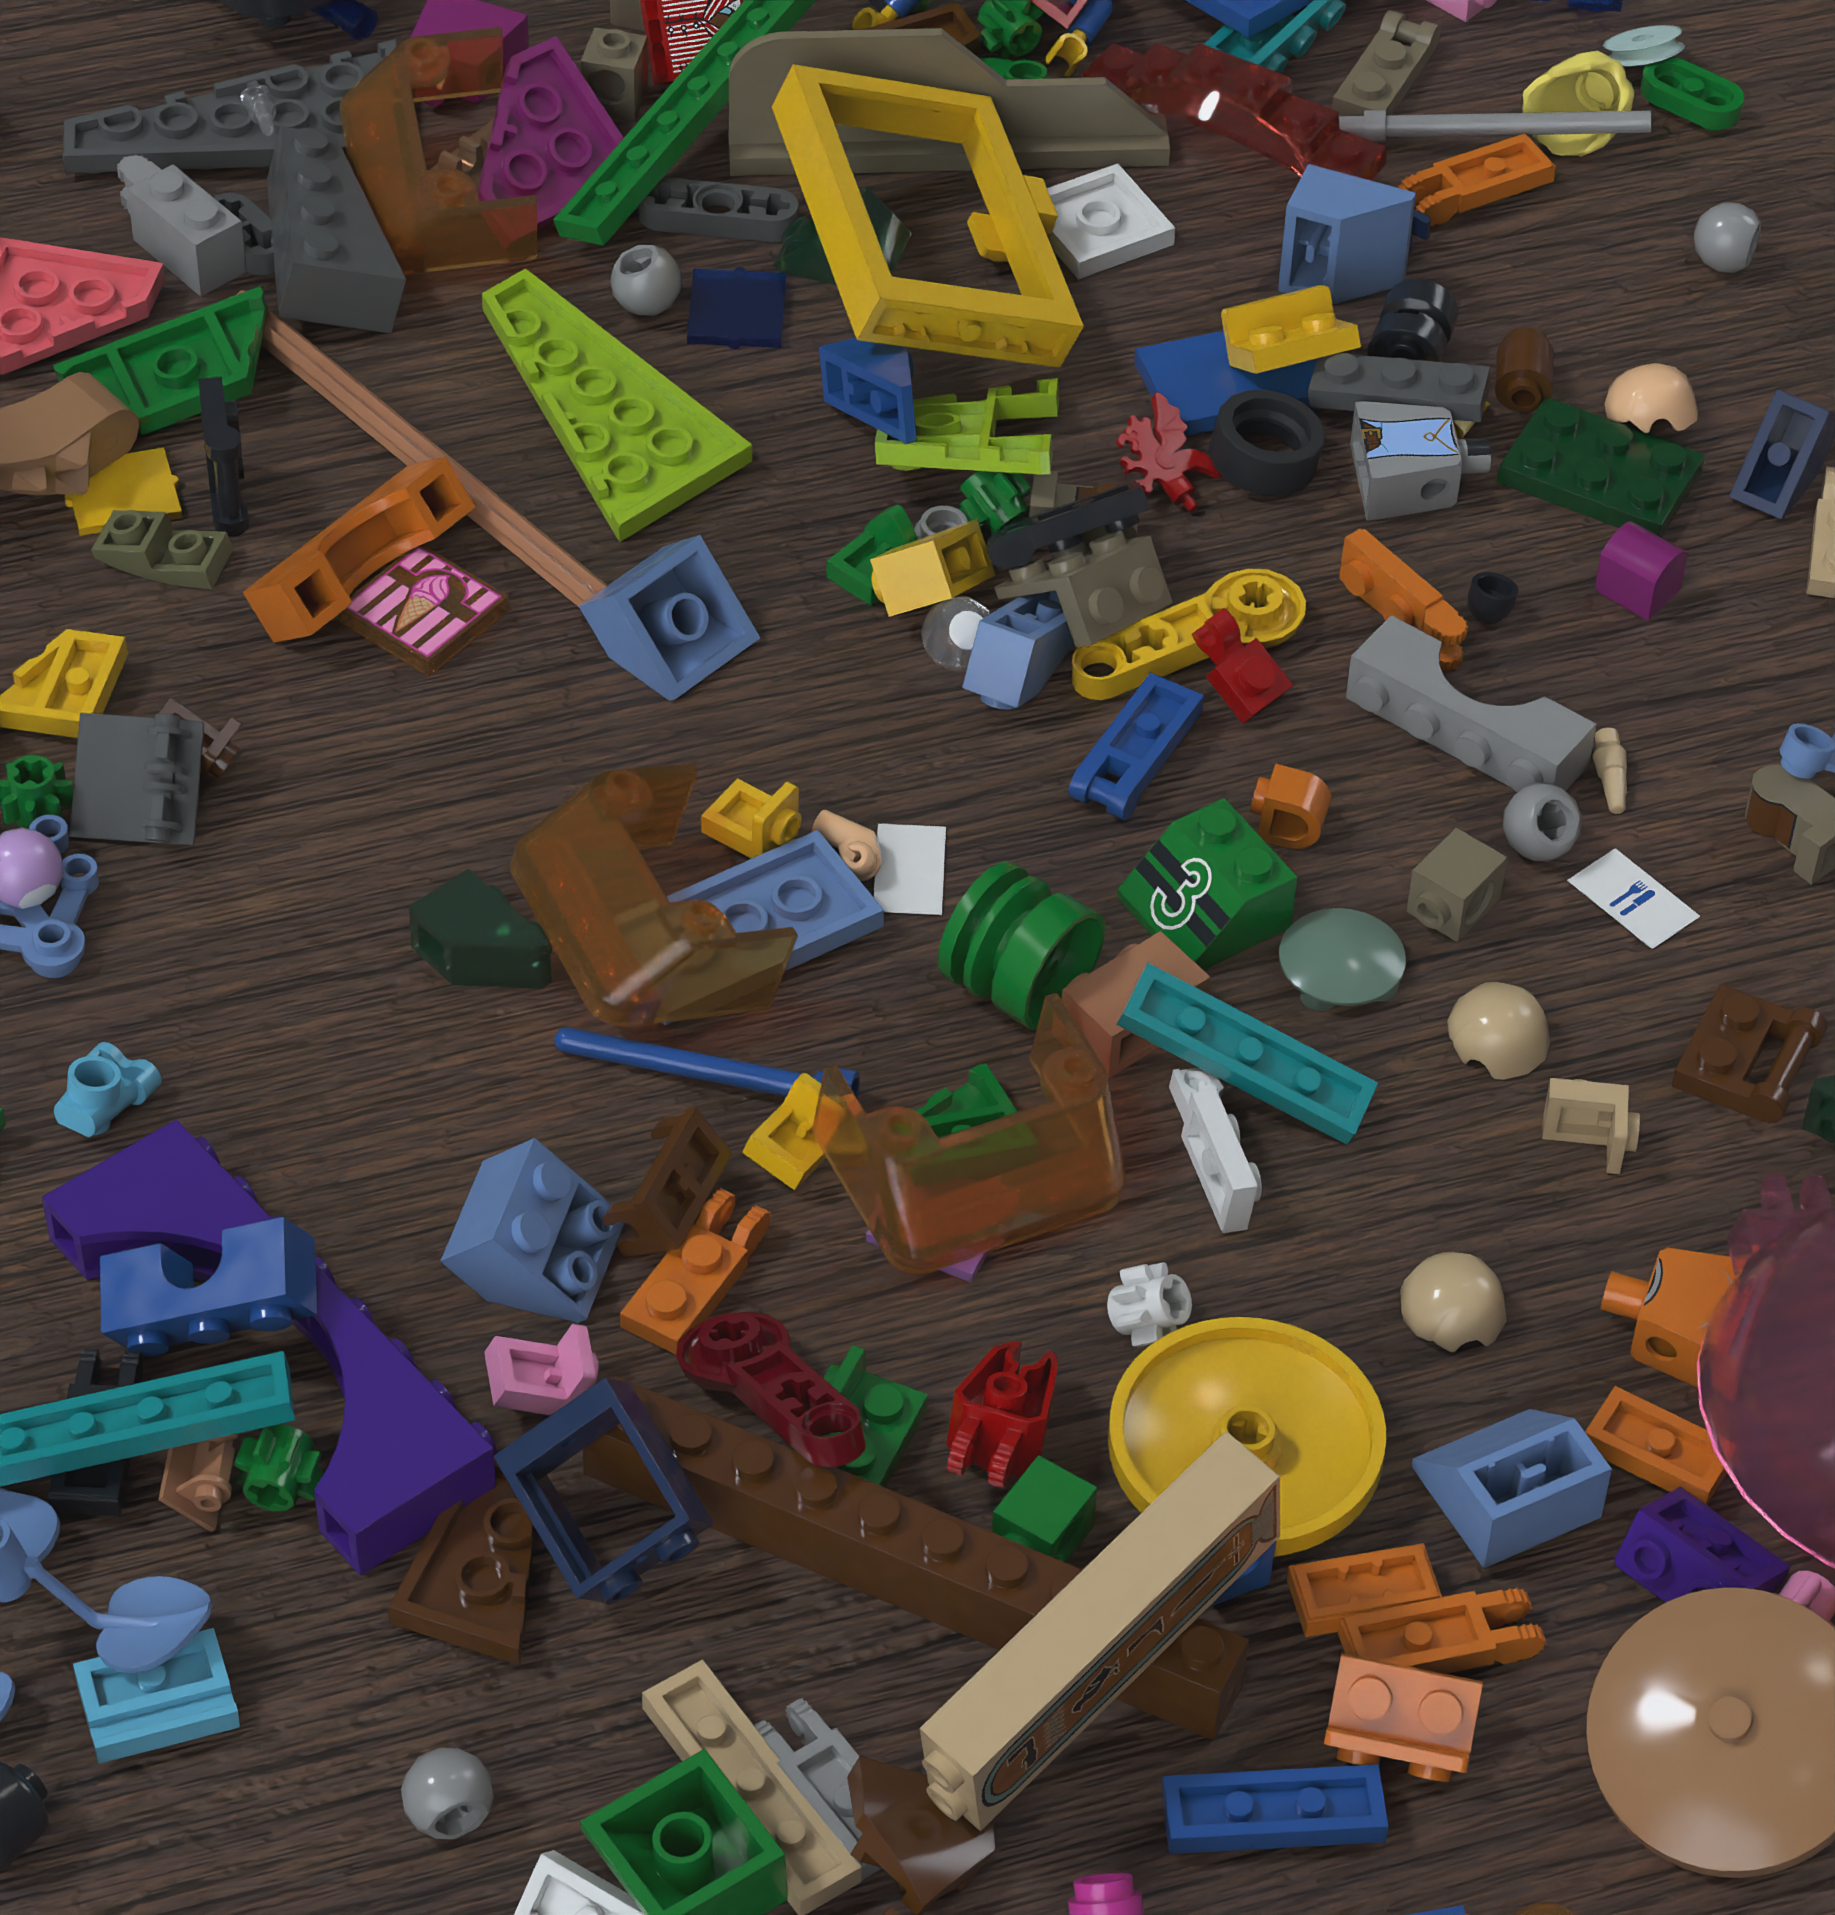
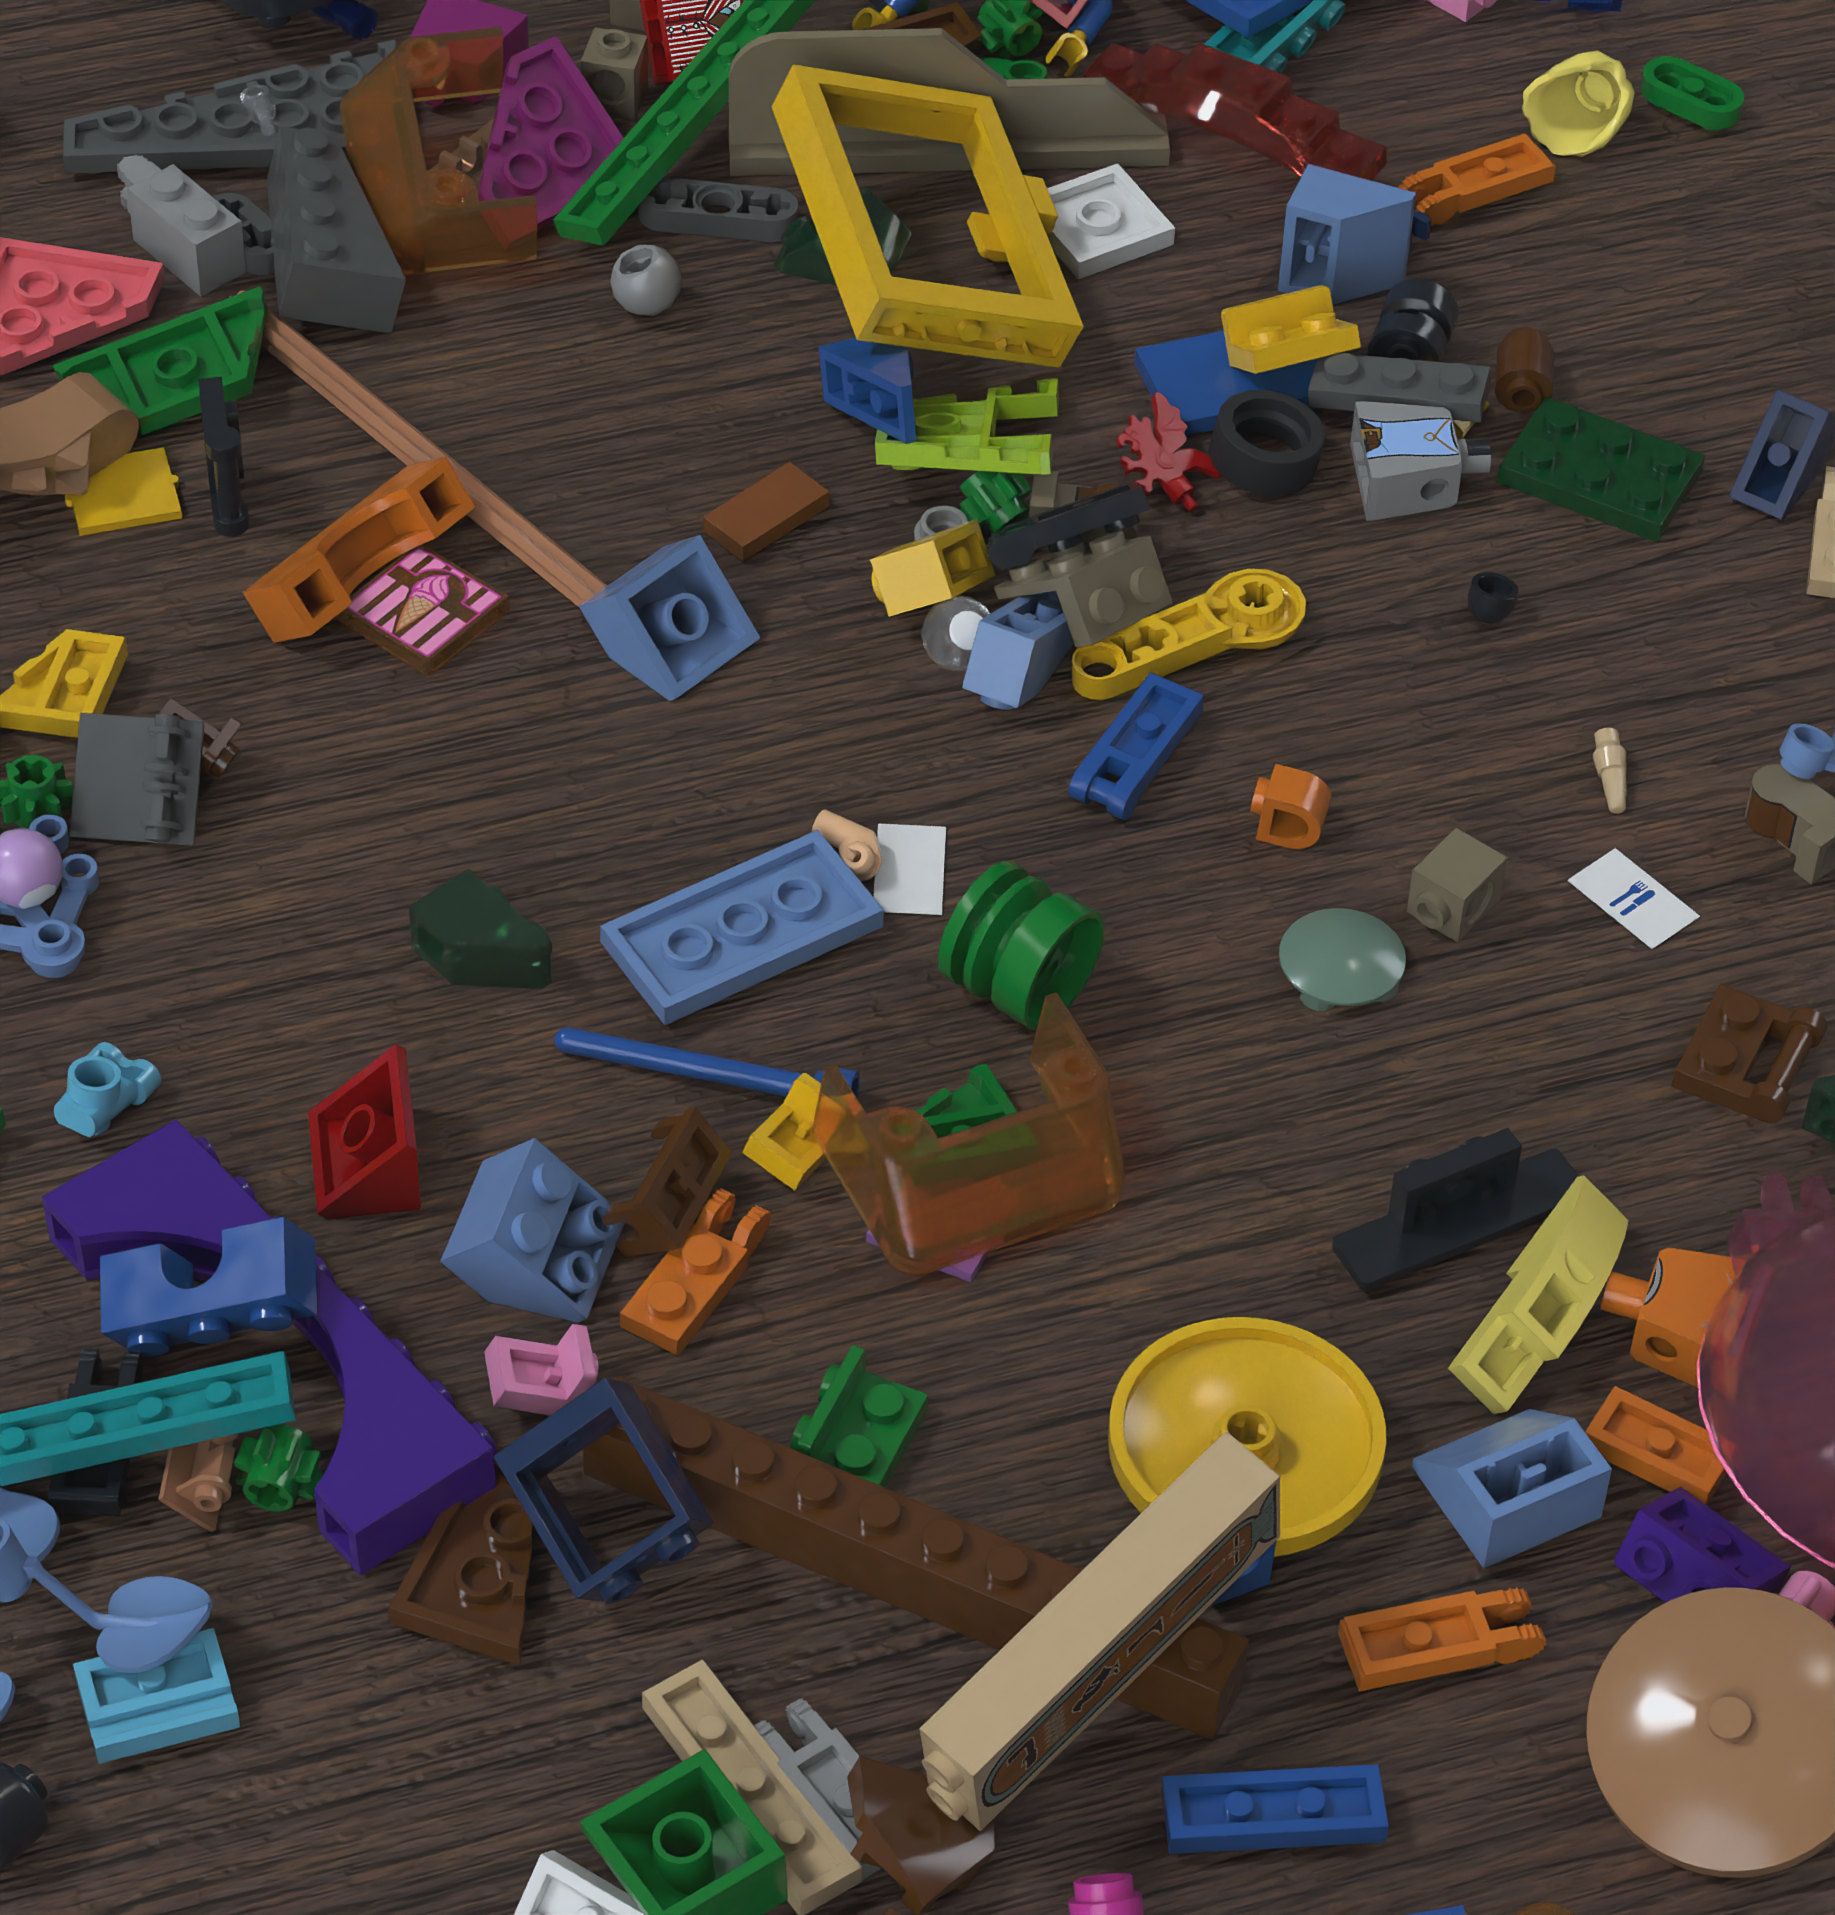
(151, 549): olive slope -> none
(366, 1143): none -> red slope
(447, 1793): light grey piece -> none
(612, 923): clear orange windscreen -> none
(619, 419): lime wing -> none
(736, 308): clear blue piece -> none
(753, 819): yellow bracket -> none
(754, 1361): dark red beam -> none
(766, 511): none -> dark orange tile
(852, 564): green tile -> none
(1001, 1415): red hinge -> none
(1047, 1510): green brick -> none
(1100, 997): nougat brick -> none
(1148, 1303): white gear -> none
(1211, 886): green slope -> none
(1215, 1148): white hinge -> none
(1244, 674): red plate -> none
(1247, 1053): teal plate -> none
(1359, 1584): orange plate -> none
(1378, 125): light grey bar -> none
(1387, 66): dark tan plate -> none
(1397, 590): orange hinge -> none
(1403, 1717): orange bracket -> none
(1453, 1301): tan hair -> none
(1454, 1206): none -> black bracket
(1500, 1029): tan hair -> none
(1519, 745): light grey arch -> none
(1542, 822): light grey piece -> none
(1547, 1299): none -> light yellow slope
(1591, 1115): tan bracket -> none
(1640, 570): magenta piece -> none
(1645, 45): light aqua piece -> none
(1652, 394): light nougat hair -> none
(1727, 237): light grey piece -> none

